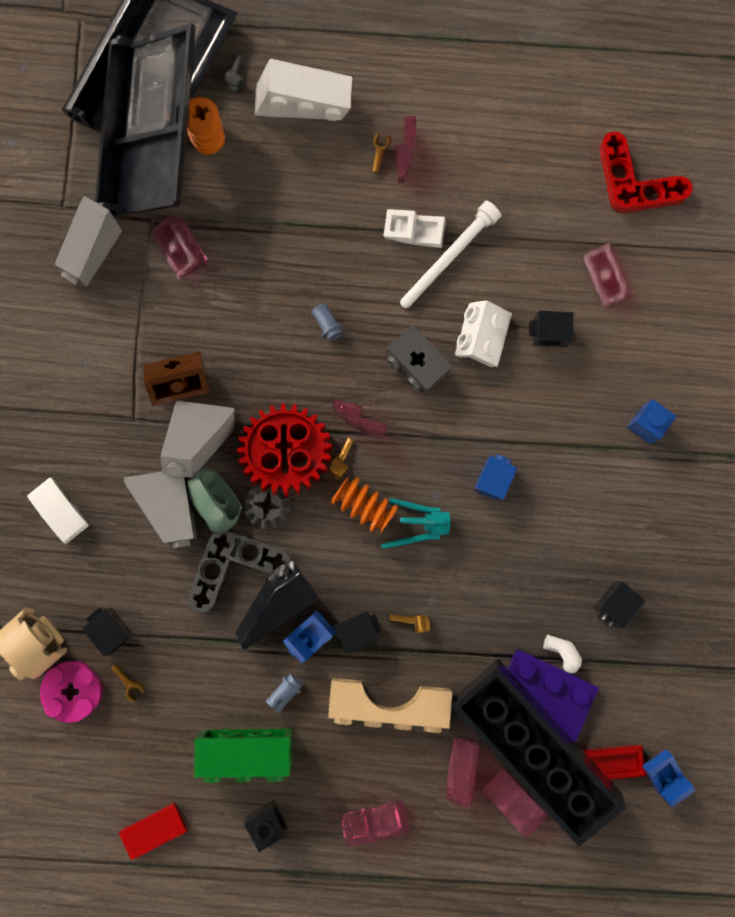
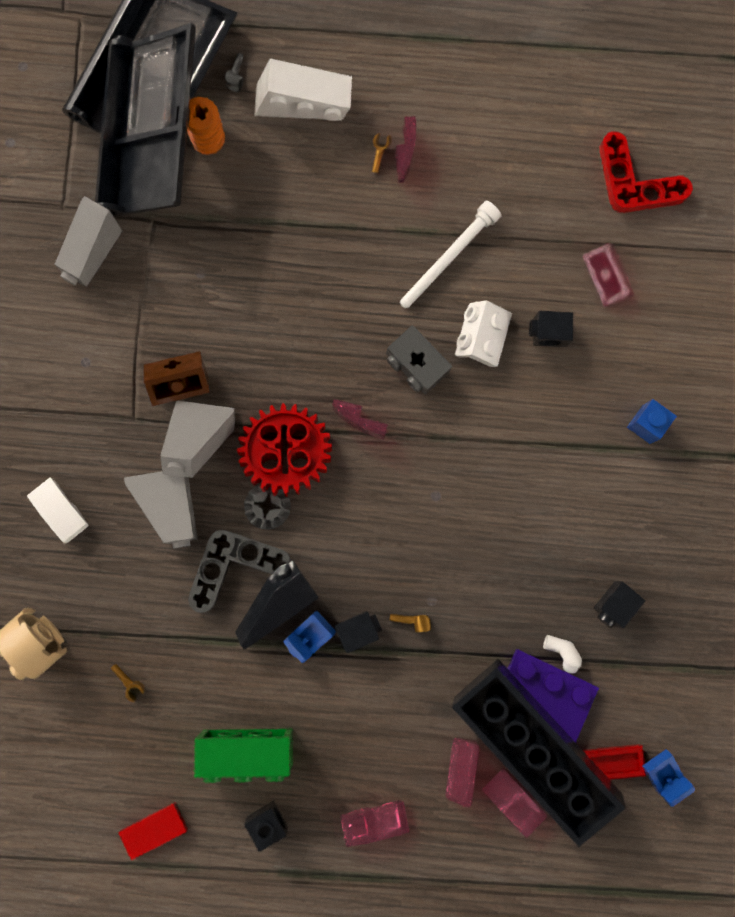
(56, 701): dark pink plate -> none
(107, 630): black brick -> none
(179, 246): clear pink slope -> none
(214, 500): sand green piece -> none
(285, 692): sand blue pin -> none
(327, 322): sand blue pin -> none
(337, 466): pearl gold hand -> none
(364, 504): orange piece -> none
(414, 229): white slope -> none
(427, 708): tan arch -> none
(435, 523): teal plant -> none
(495, 477): blue brick -> none

